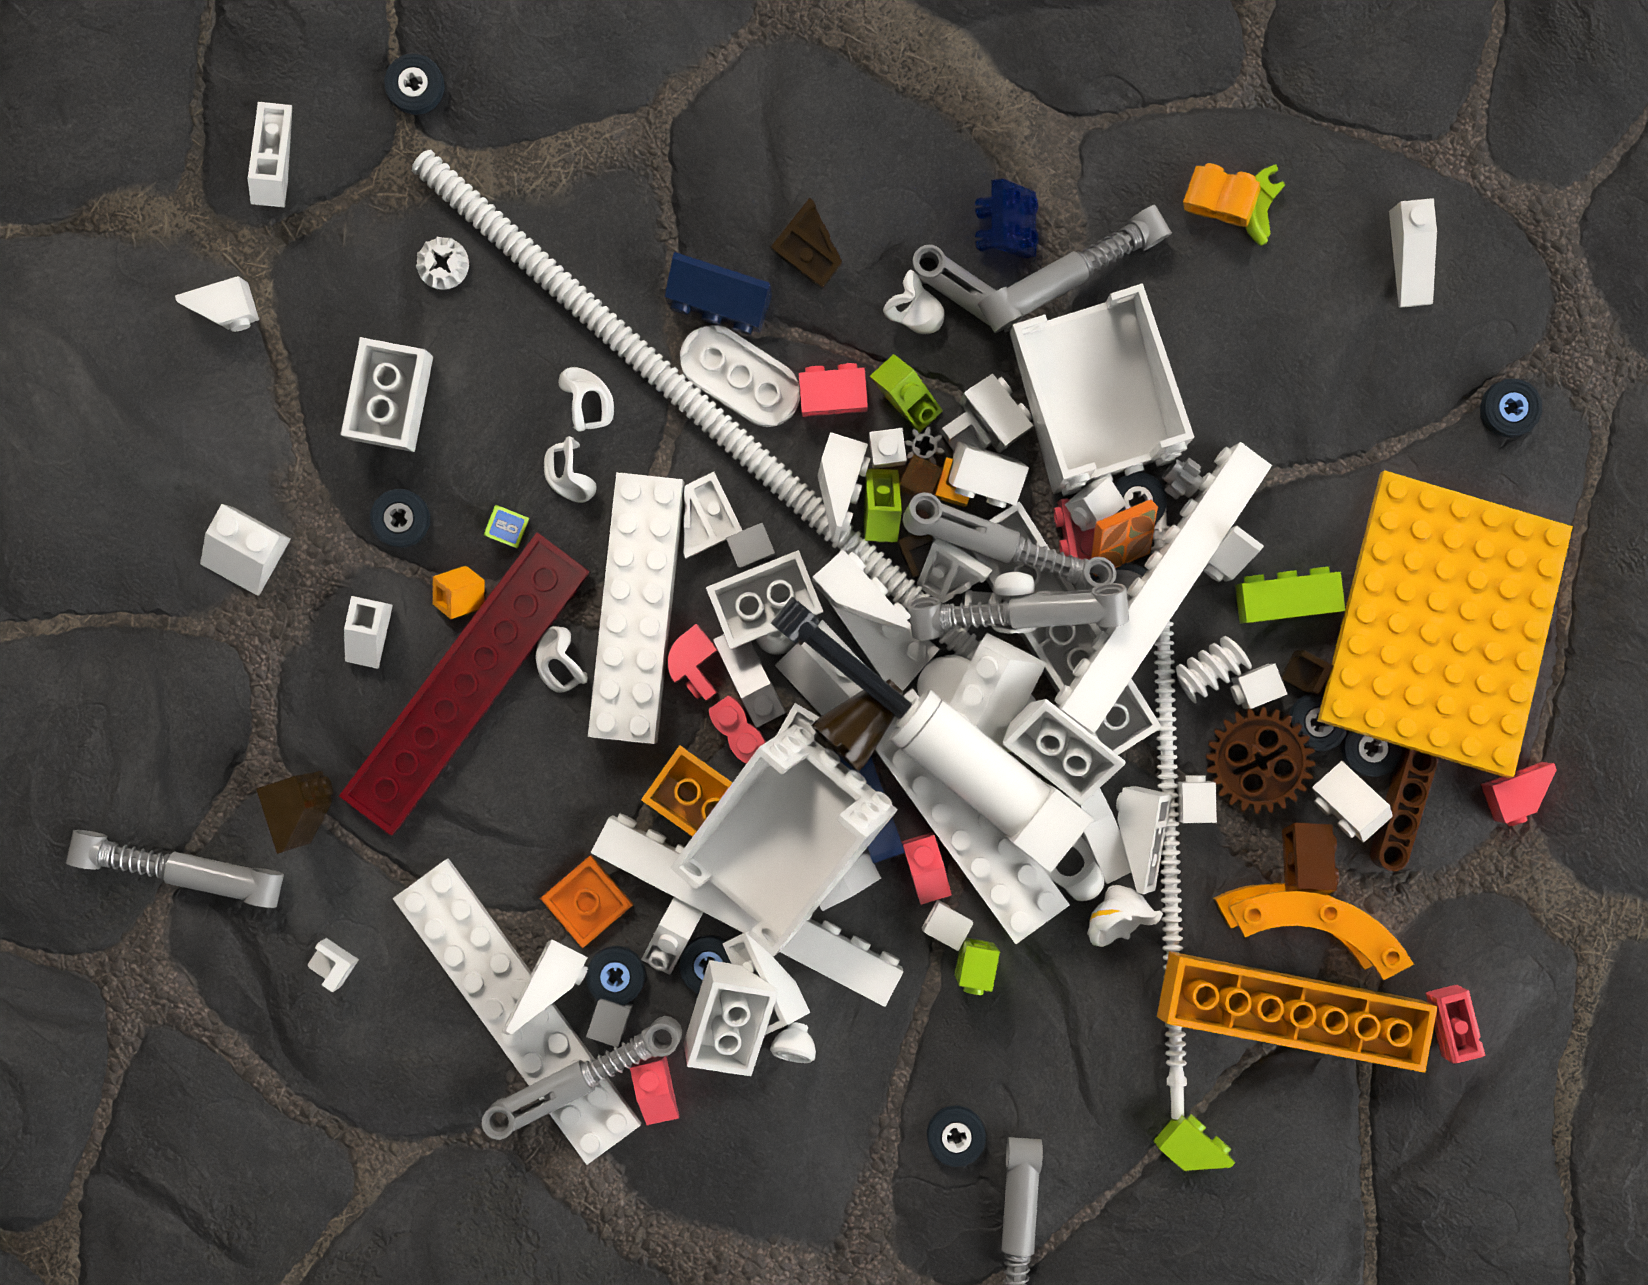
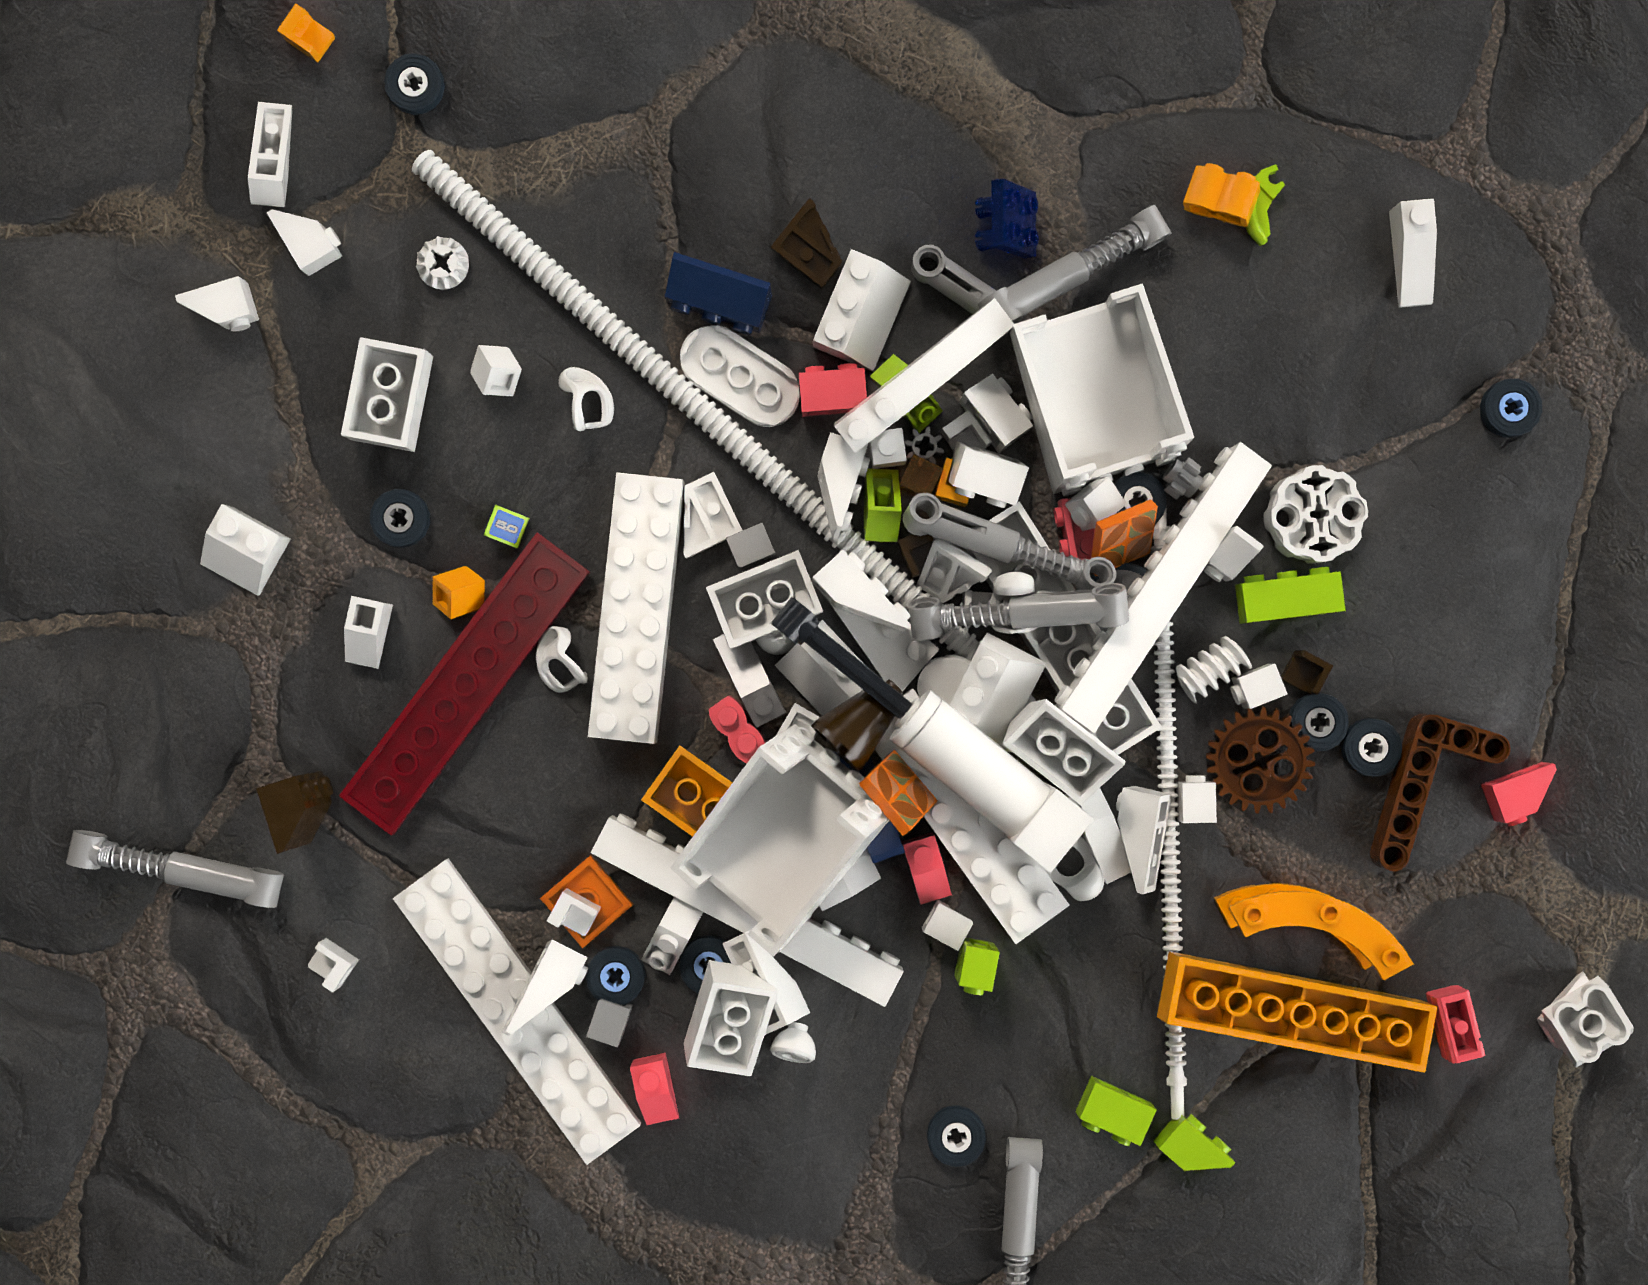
(305, 33): none -> light orange panel
(306, 240): none -> white slope
(495, 370): none -> white panel
(571, 485): white piece -> none
(574, 912): none -> white panel
(577, 1080): light grey piece -> none
(685, 657): coral brick -> none
(861, 311): none -> white slope
(898, 792): none -> tile
(923, 376): none -> white slope
(924, 313): white piece -> none
(1115, 1111): none -> lime brick
(1120, 915): white hair -> none
(1285, 497): none -> white connector
(1310, 858): reddish brown brick -> none
(1352, 802): white brick -> none
(1445, 624): yellow plate -> none
(1585, 1020): none -> white piece

